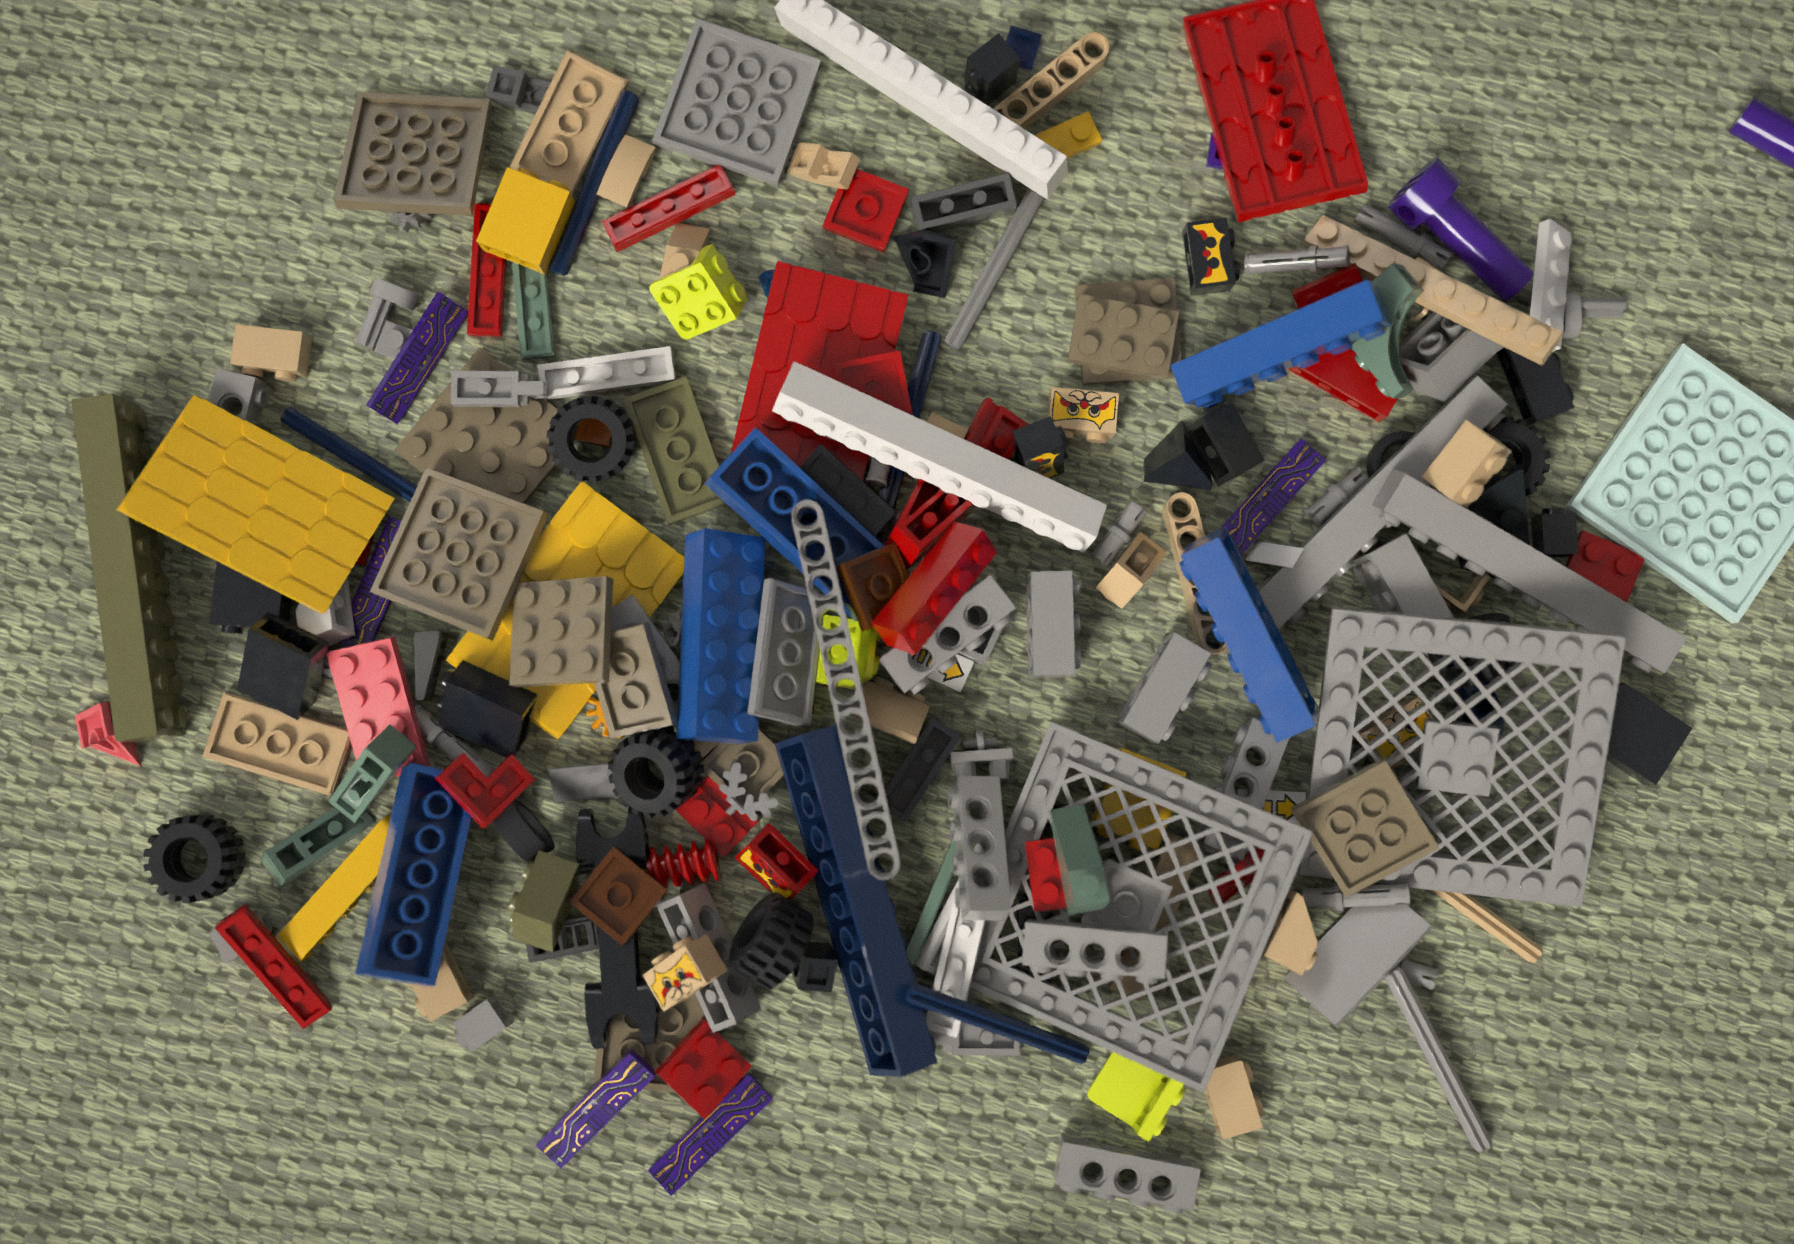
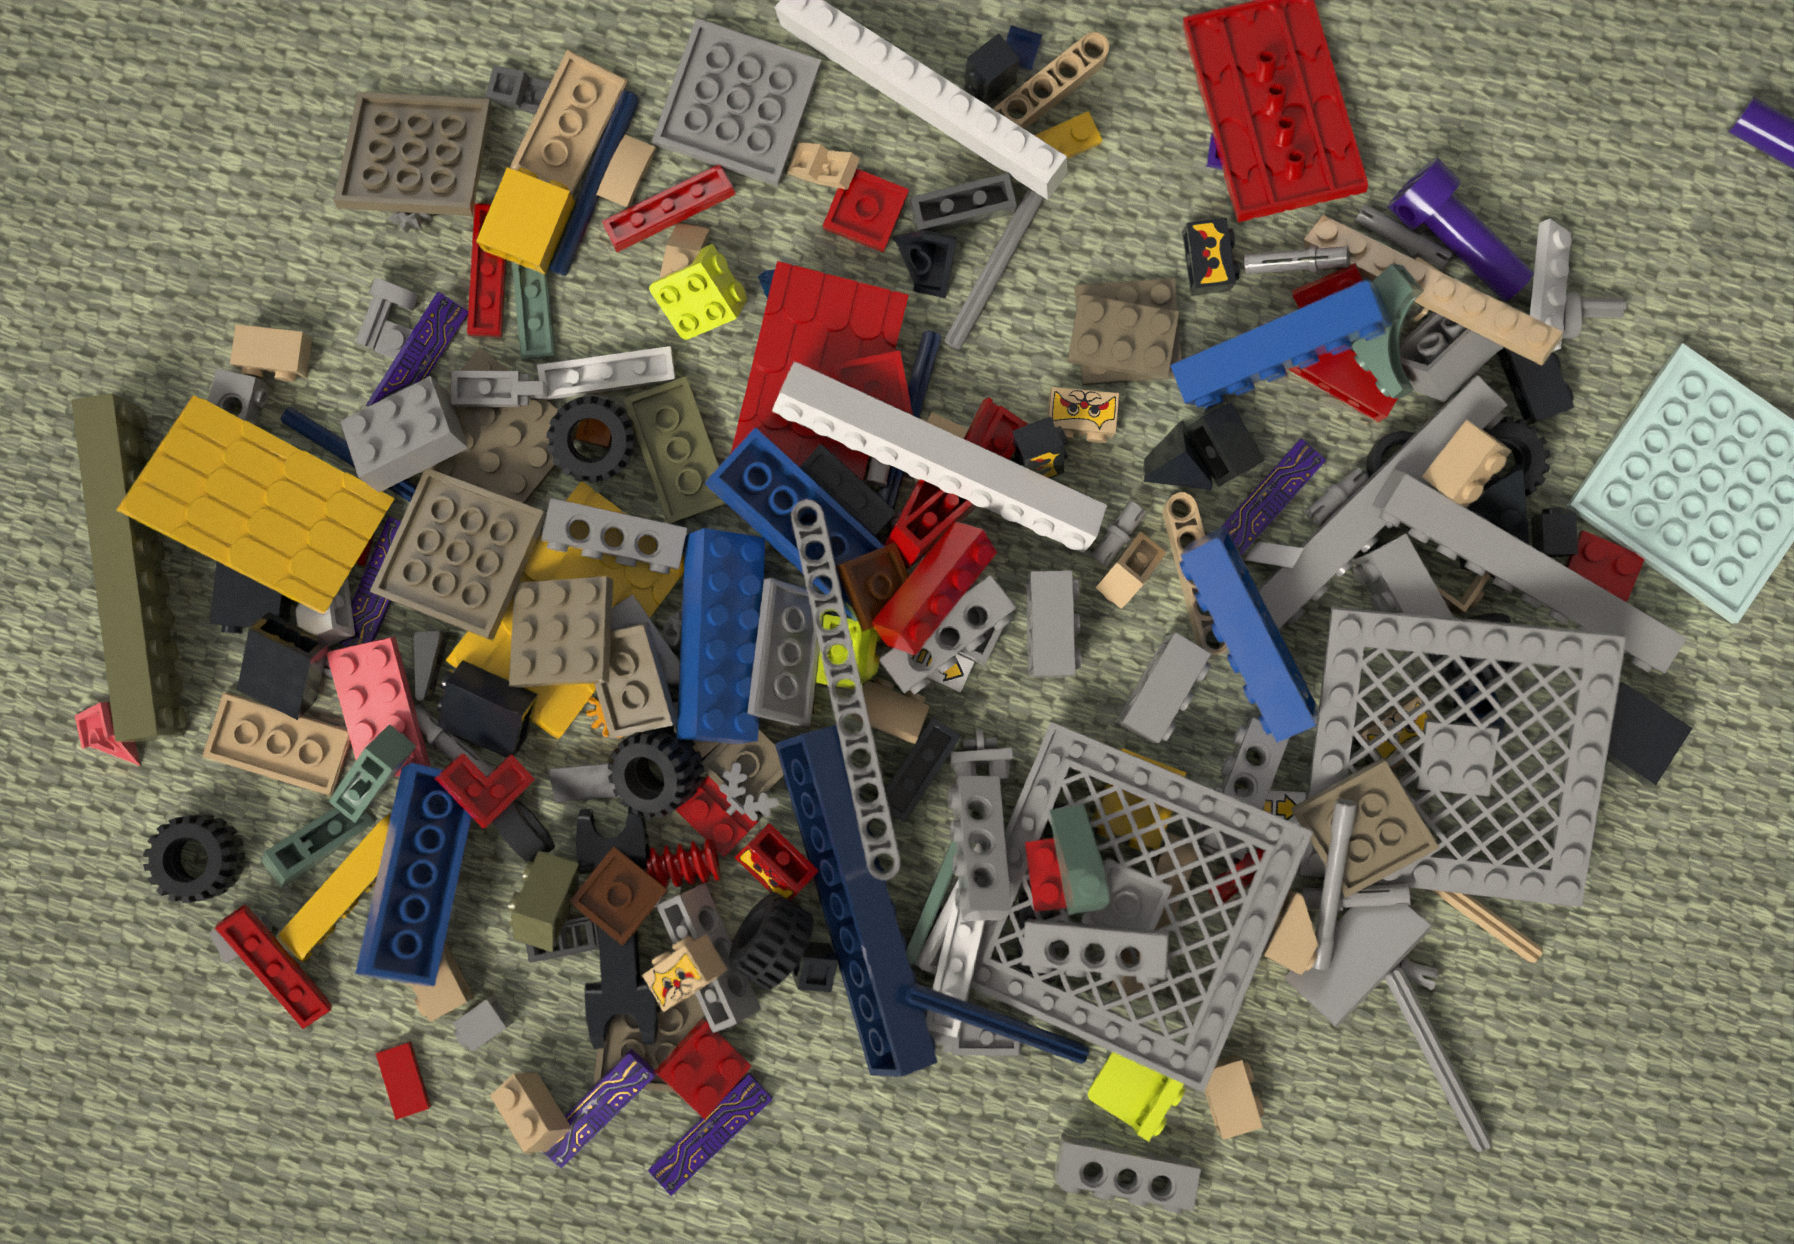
(403, 434): none -> light grey brick
(403, 1080): none -> red tile
(530, 1112): none -> tan brick
(668, 537): none -> light grey brick
(1341, 831): none -> light grey piece

